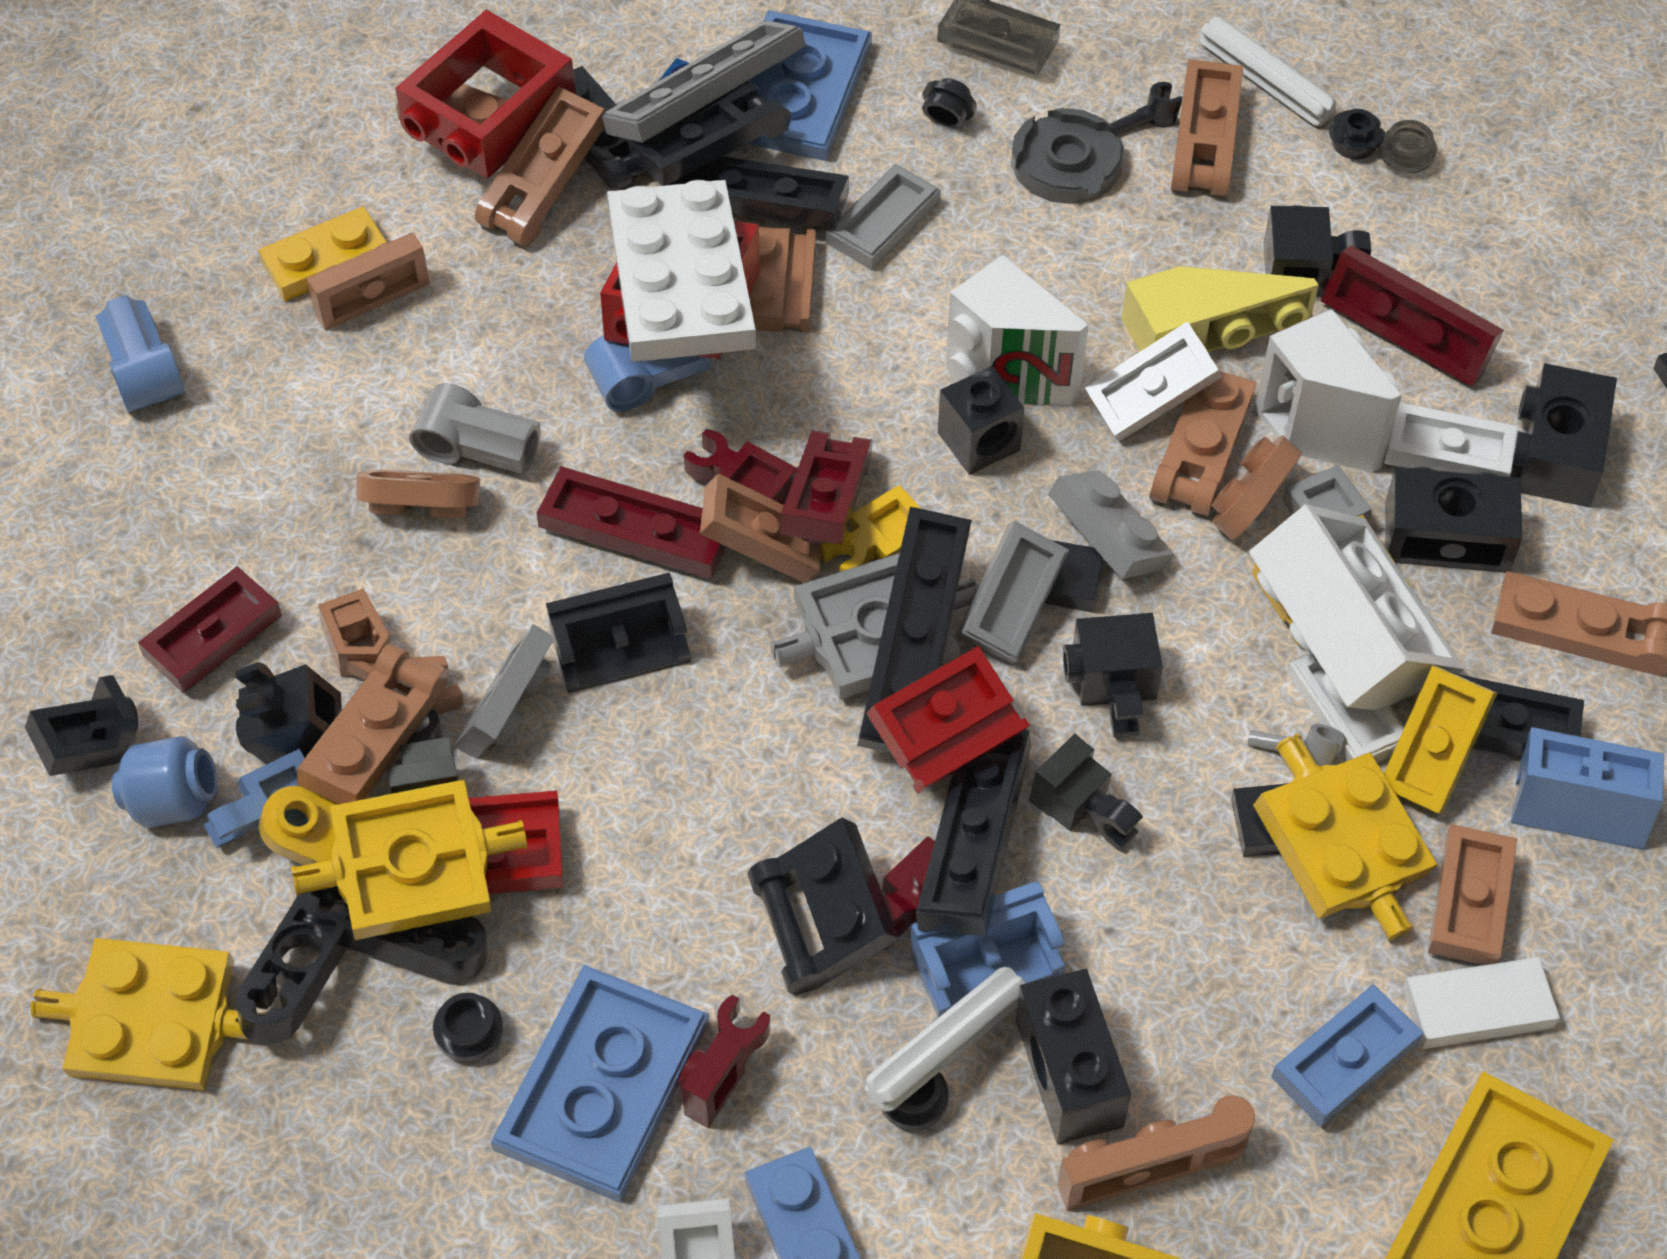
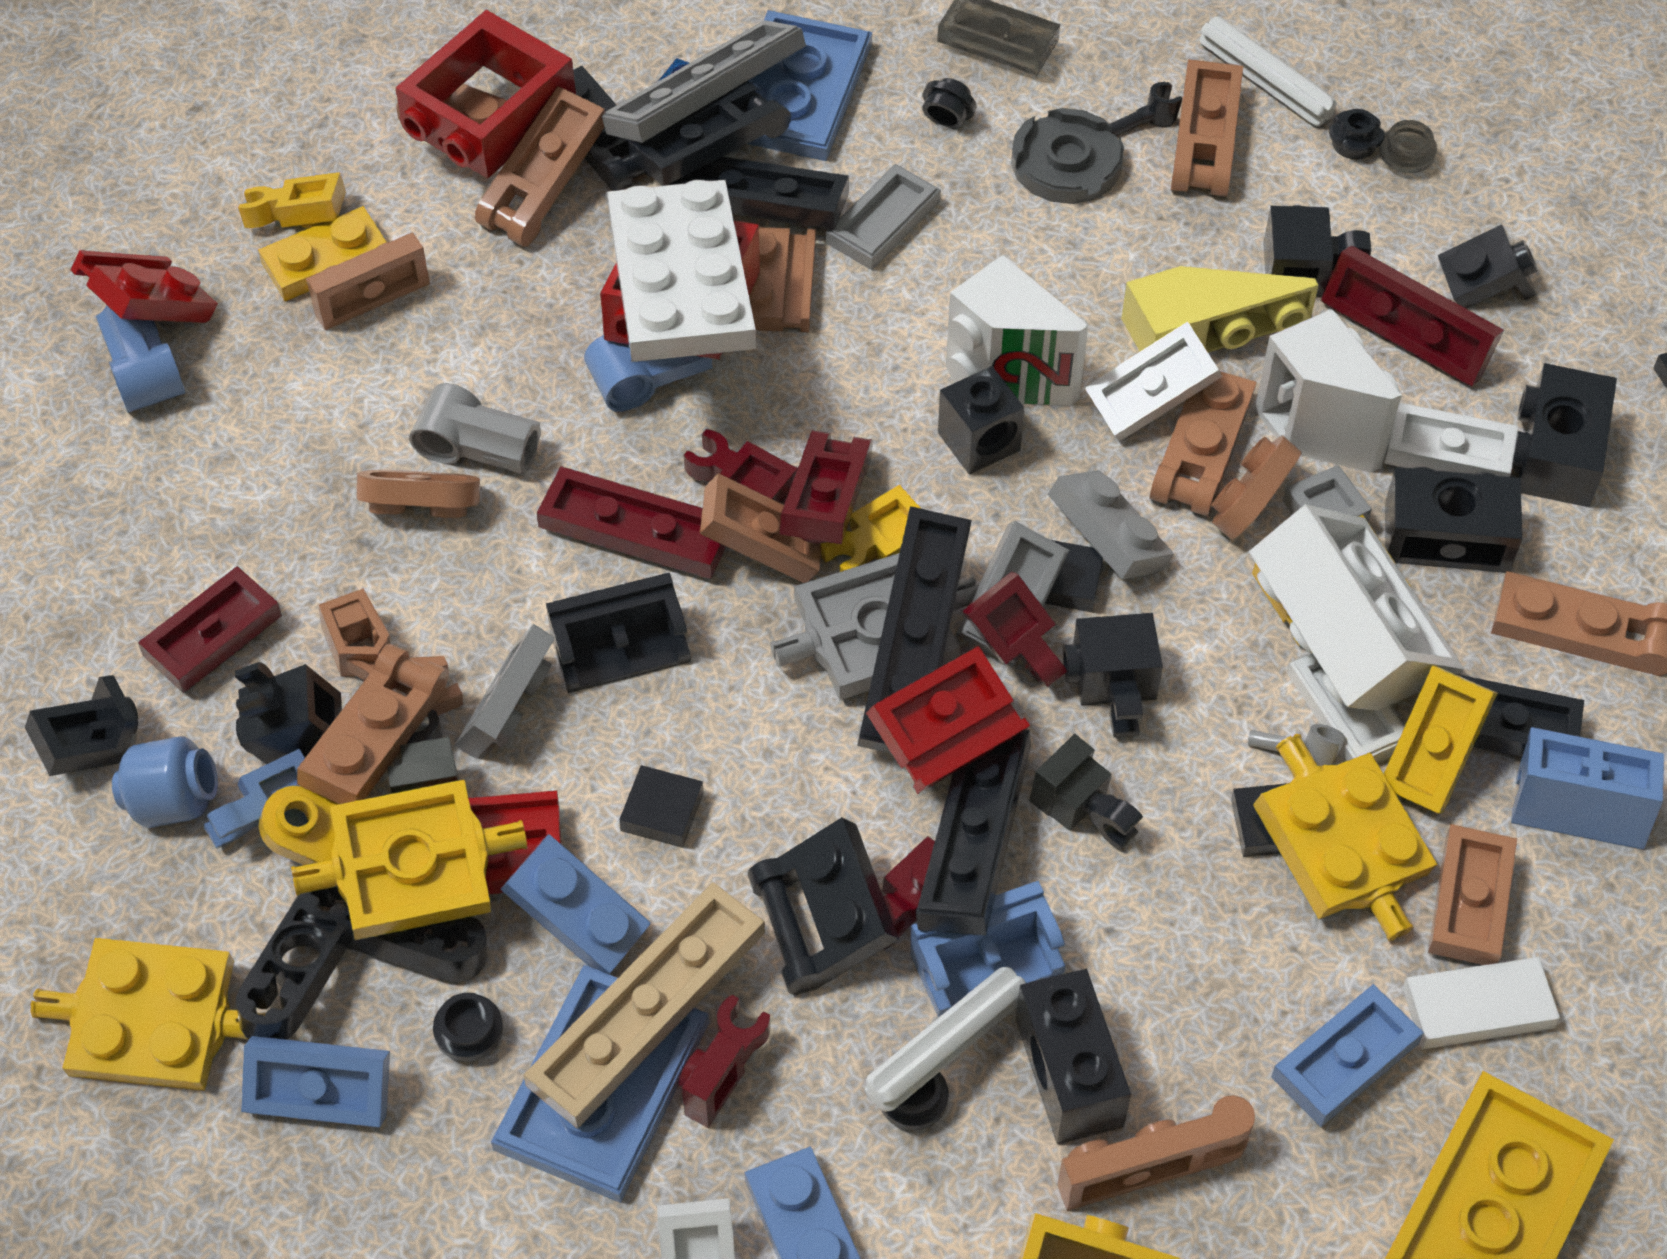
(144, 287): none -> red plate
(299, 202): none -> yellow plate
(315, 1081): none -> medium blue plate
(575, 906): none -> medium blue plate
(644, 1005): none -> tan plate
(661, 806): none -> black tile
(1012, 625): none -> dark red plate
(1488, 267): none -> black bracket

